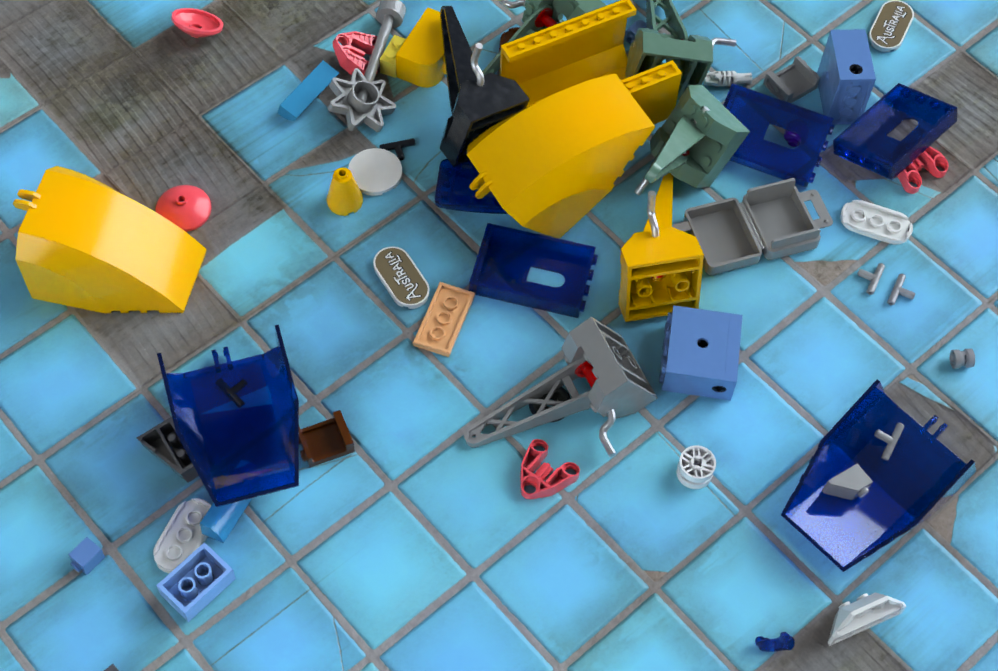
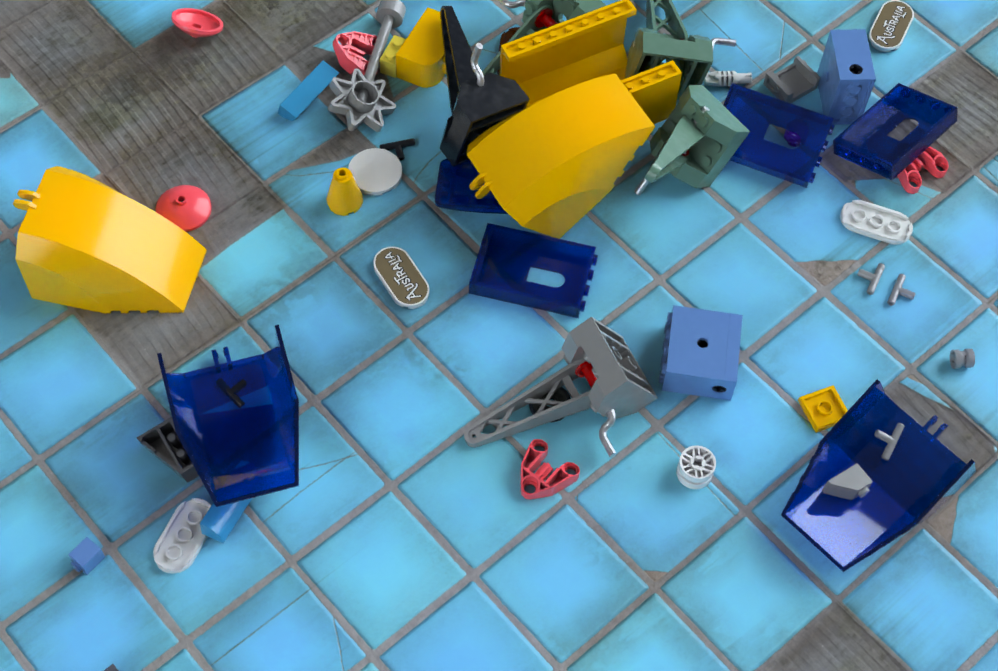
(196, 582): light blue brick -> none
(325, 440): reddish brown panel -> none
(444, 319): light nougat tile -> none
(631, 31): medium blue brick -> none
(660, 263): yellow piece -> none
(767, 221): light grey piece -> none
(782, 643): clear blue piece -> none
(823, 408): none -> yellow tile
(862, 615): white wedge -> none

